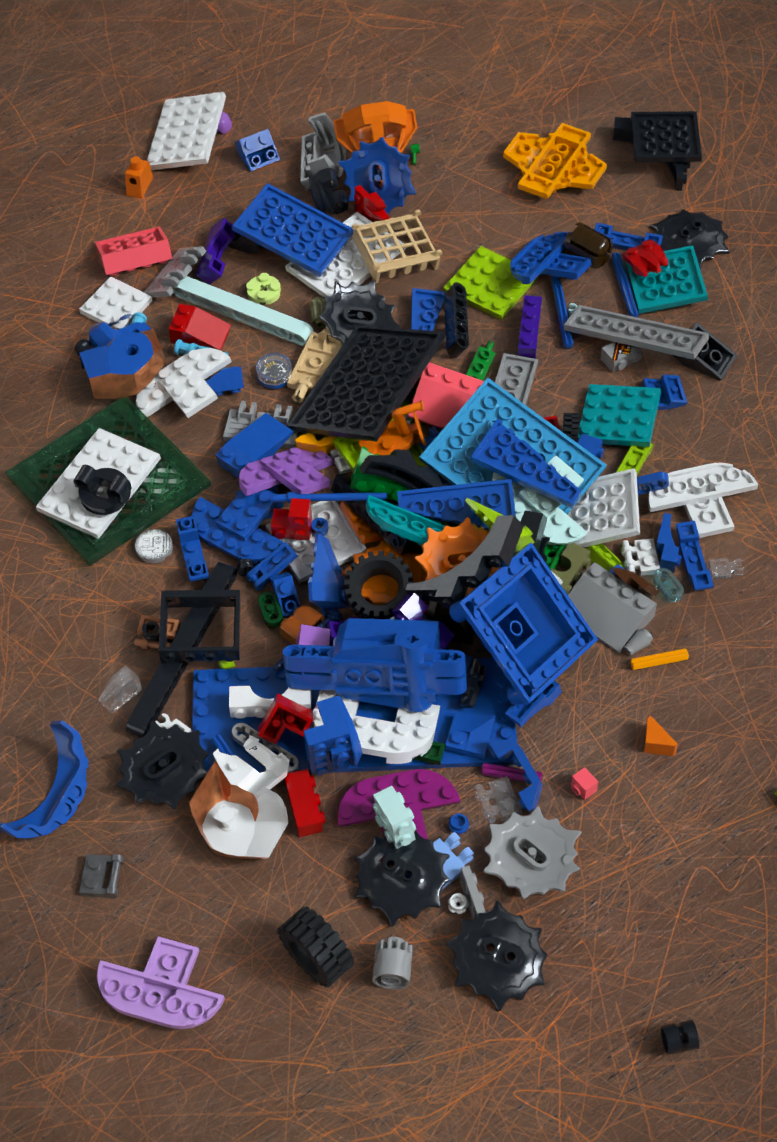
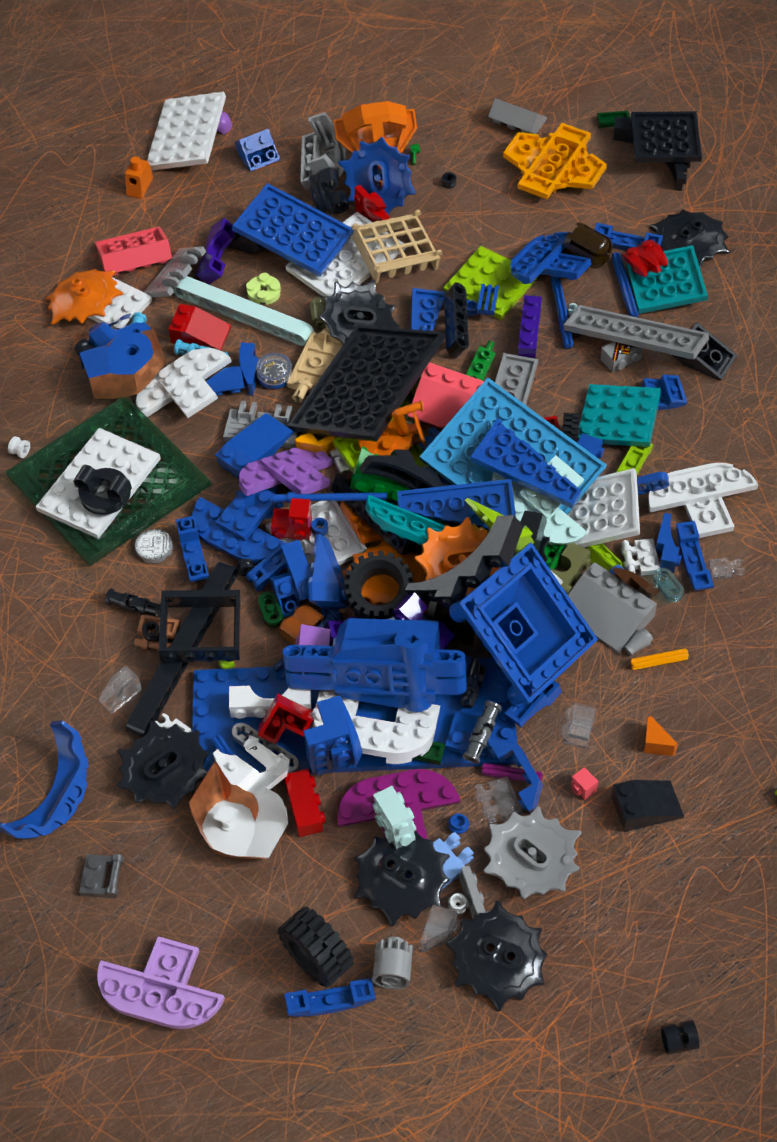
(19, 447): none -> white wheel
(83, 295): none -> orange piece
(135, 603): none -> black piece
(248, 365): none -> blue slope
(297, 567): none -> blue slope
(330, 1000): none -> blue slope
(439, 928): none -> clear slope
(449, 176): none -> black bush
(471, 308): none -> blue plate
(482, 732): none -> dark grey piece
(489, 289): none -> blue tile
(516, 117): none -> light grey slope
(579, 725): none -> clear brick
(607, 119): none -> dark green tile
(645, 803): none -> black slope

